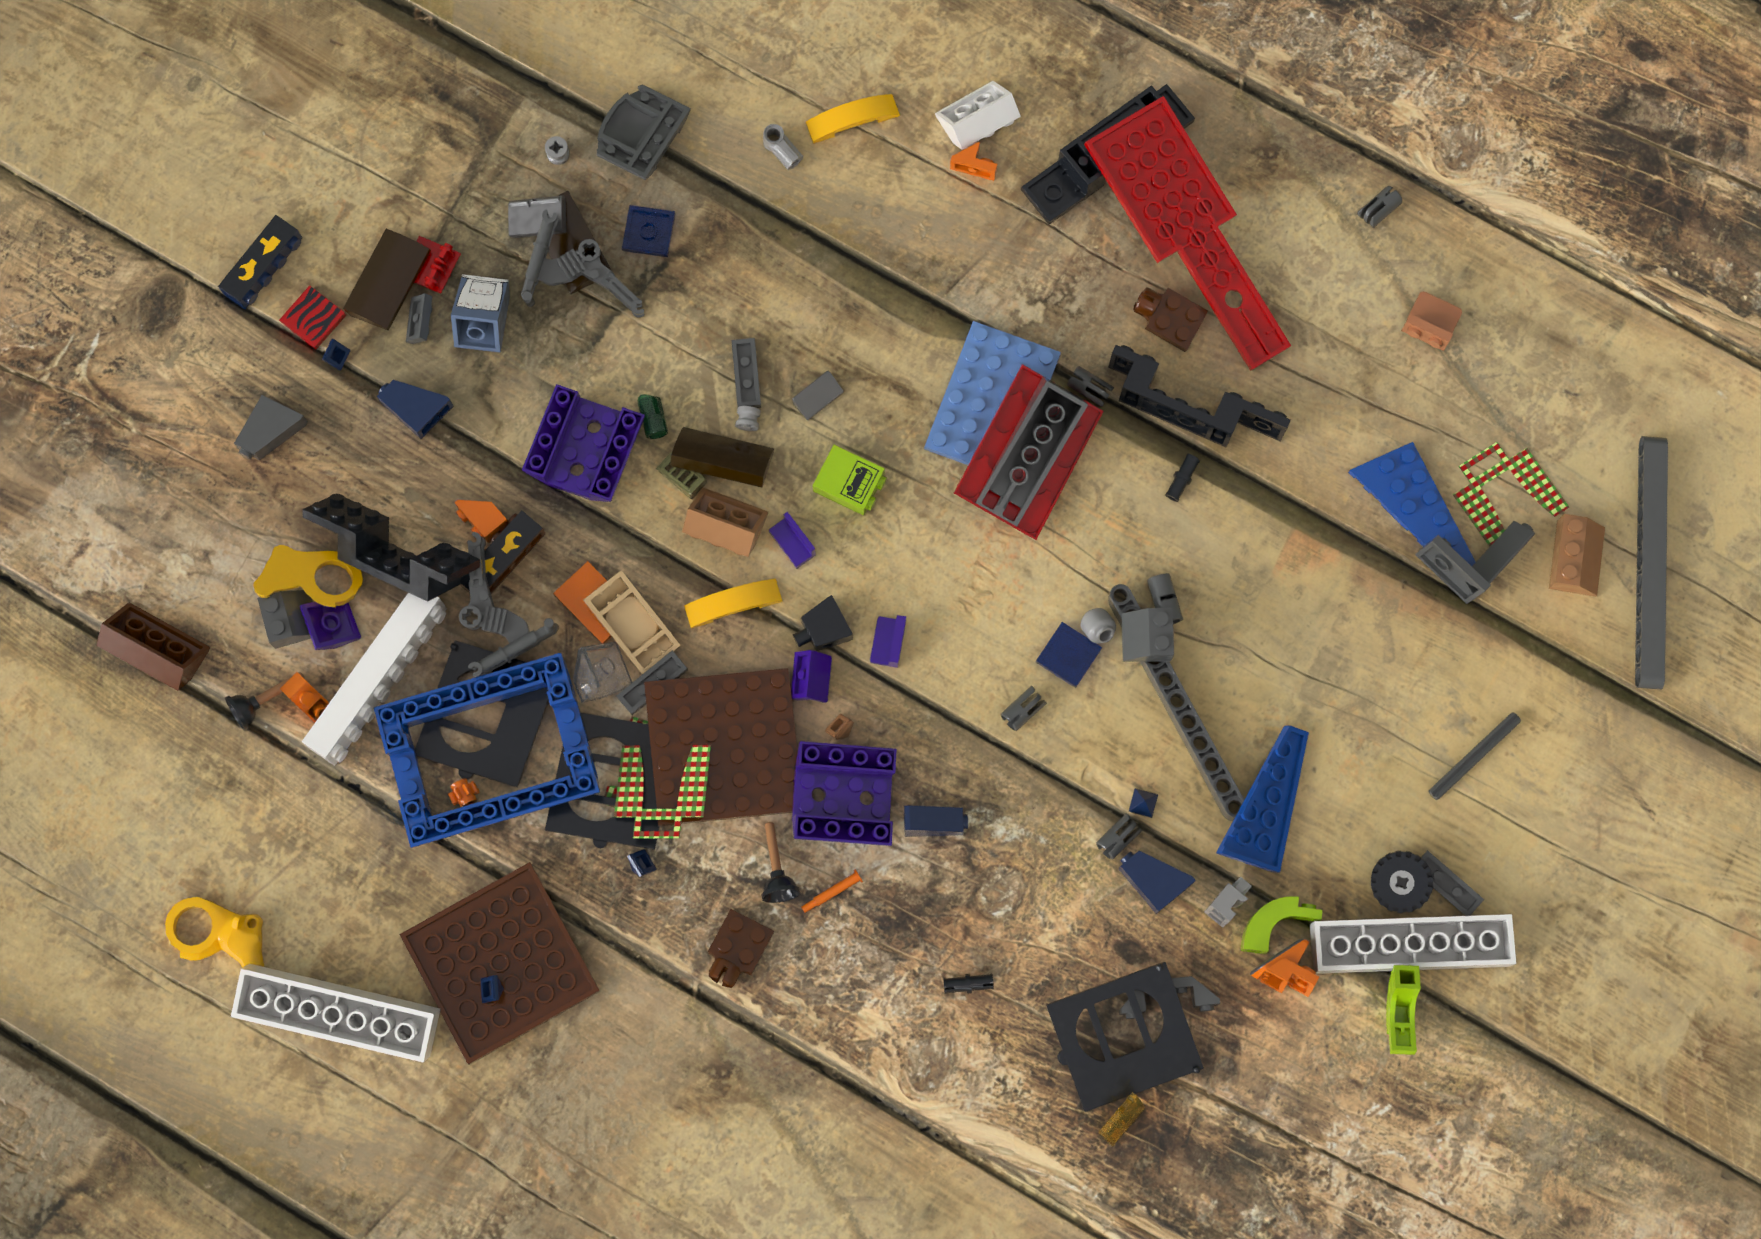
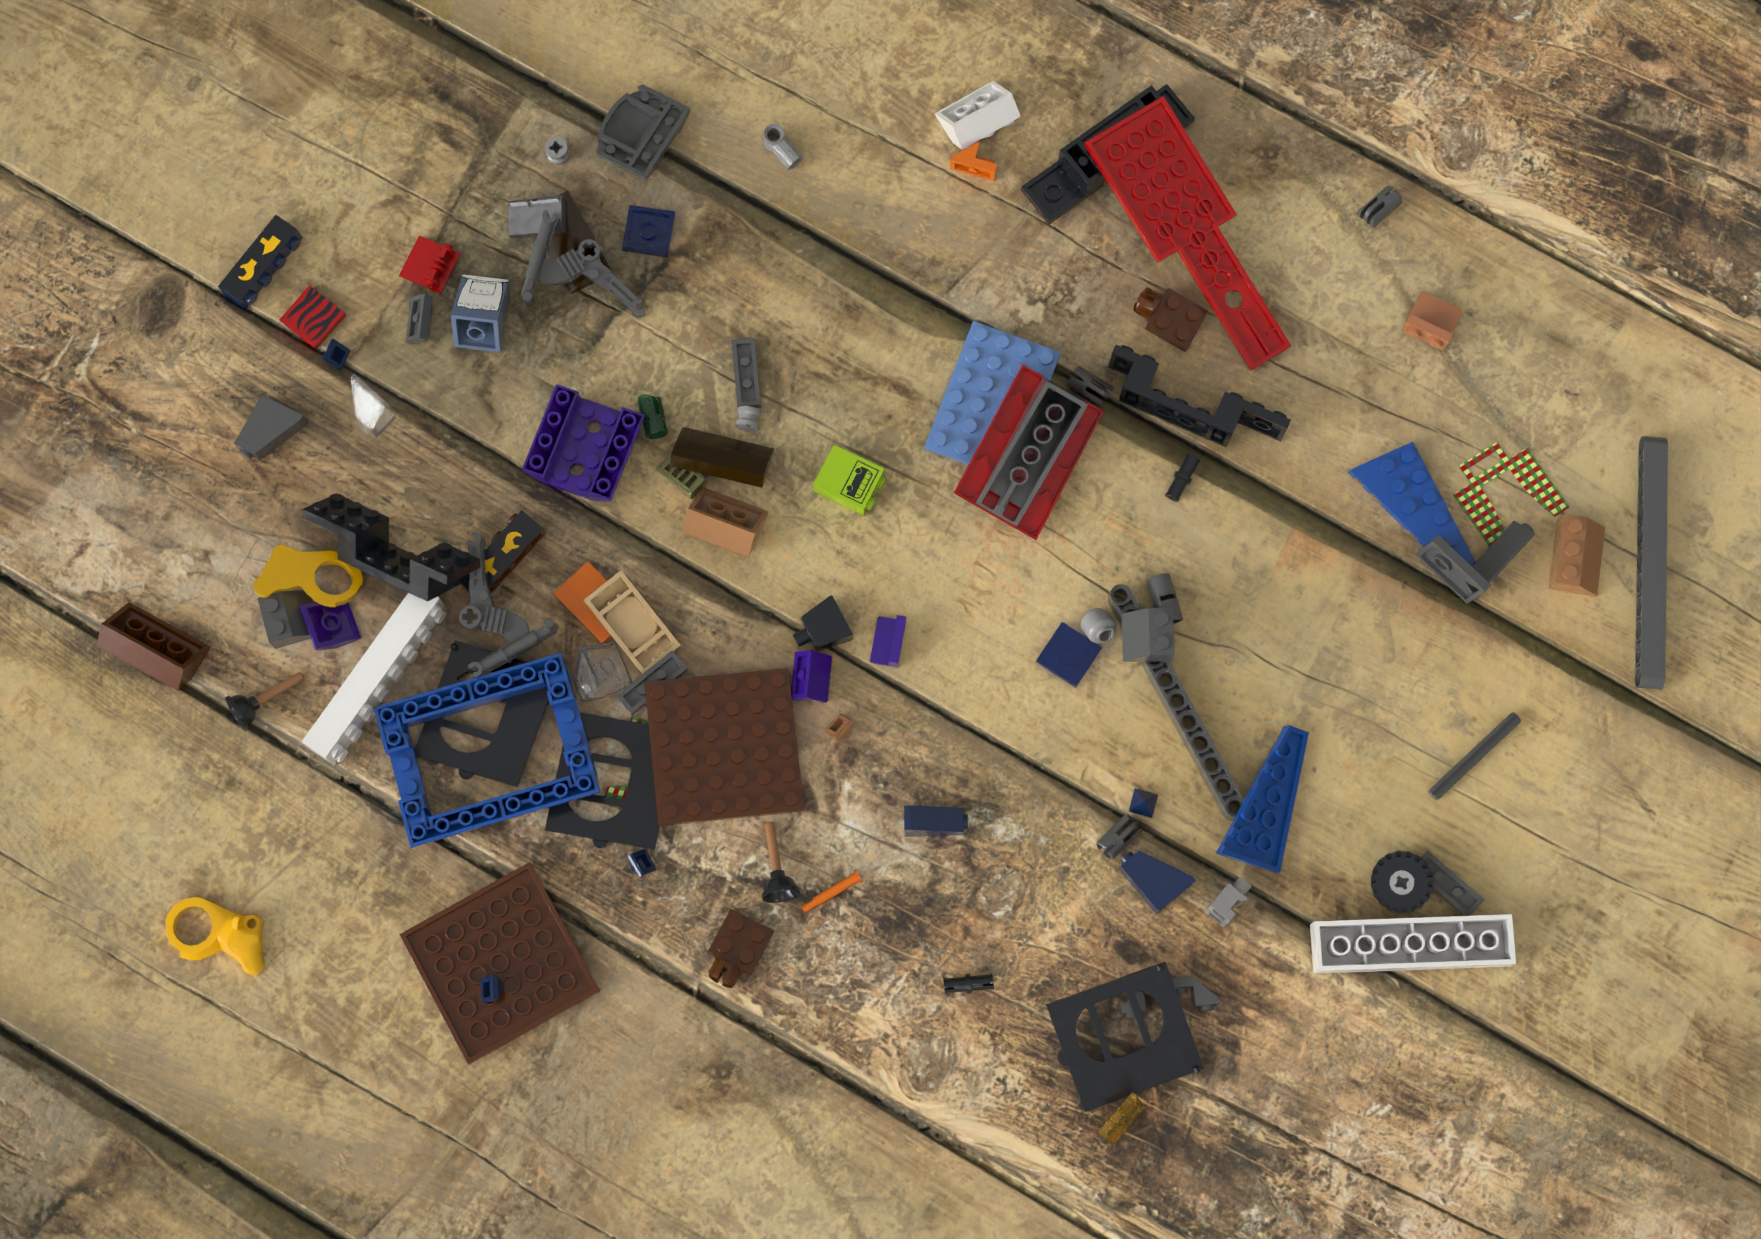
(305, 696): orange slope -> none
(335, 1012): white brick -> none
(370, 409): none -> clear slope
(386, 279): dark brown slope -> none
(414, 406): dark blue slope -> none
(463, 793): orange gear -> none
(483, 516): orange slope -> none
(691, 793): piece -> none
(732, 601): yellow slope -> none
(792, 541): dark purple panel -> none
(817, 395): dark grey slope -> none
(843, 775): dark purple slope -> none
(852, 115): yellow slope -> none
(1020, 714): dark grey arm -> none
(1259, 927): lime arch -> none
(1284, 970): orange piece -> none
(1400, 1009): lime arch -> none

